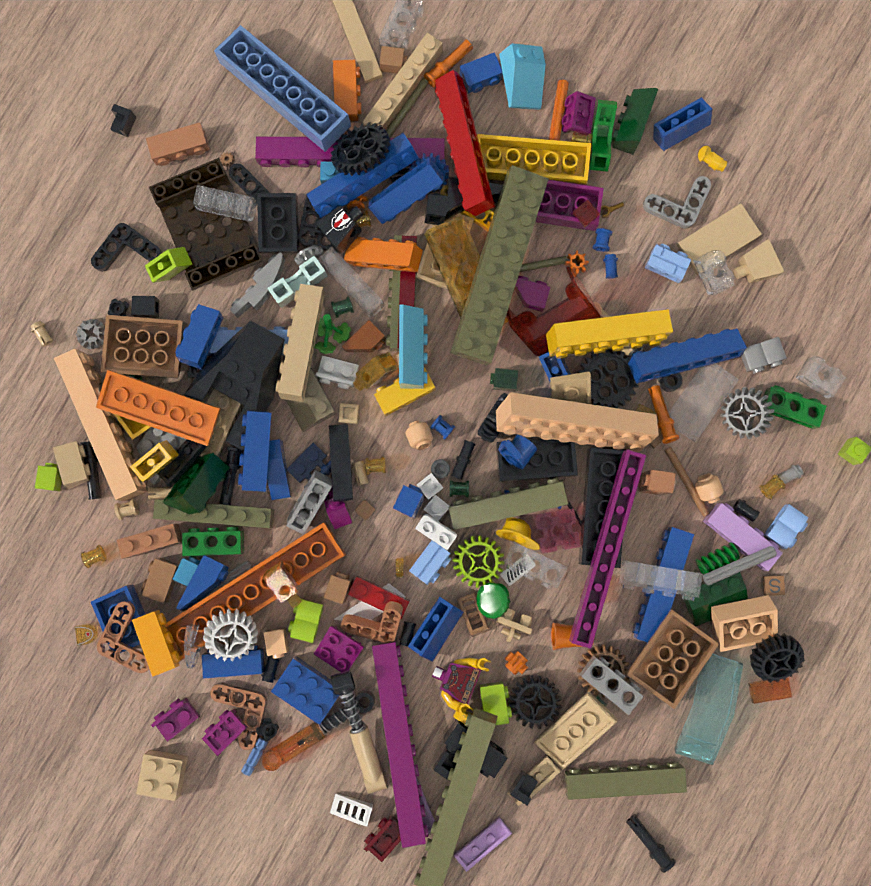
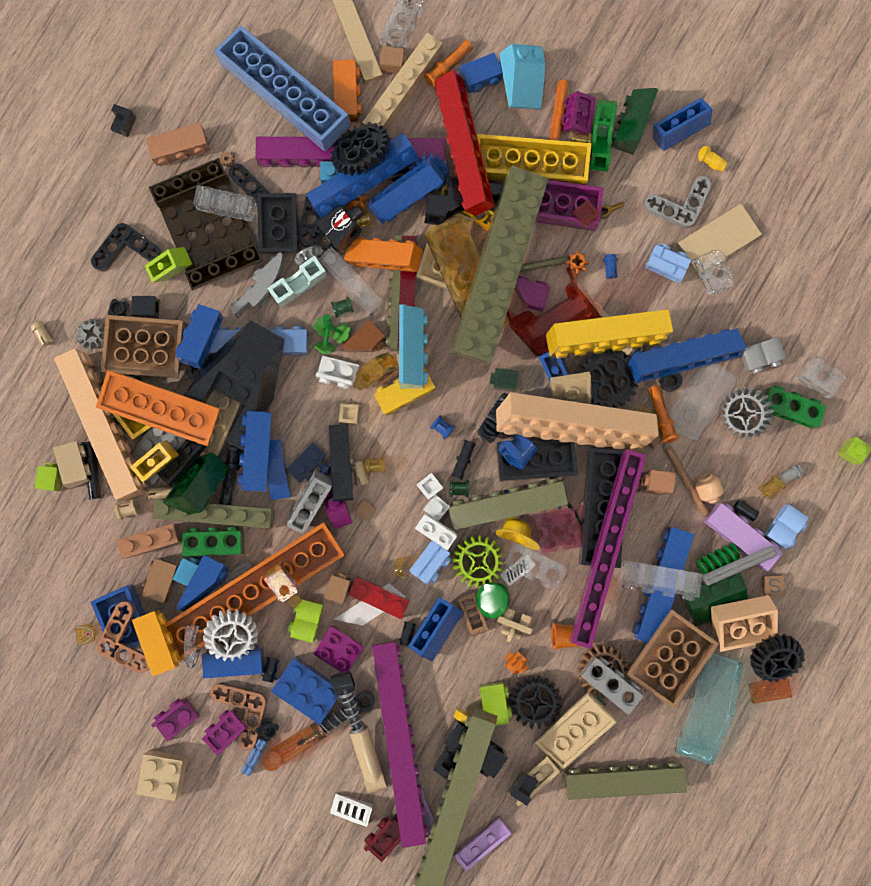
(93, 556): clear yellow bush -> none
(276, 642): light nougat brick -> none
(301, 343): tan brick -> none
(315, 407): dark tan slope -> none
(358, 625): nougat beam -> none
(406, 108): olive bar -> none
(409, 501): blue brick -> none
(419, 435): light nougat head -> none
(440, 468): dark grey tile -> none
(460, 682): torso -> none
(602, 240): blue bush -> none
(656, 850): black pin -> none
(759, 264): tan torso -> none

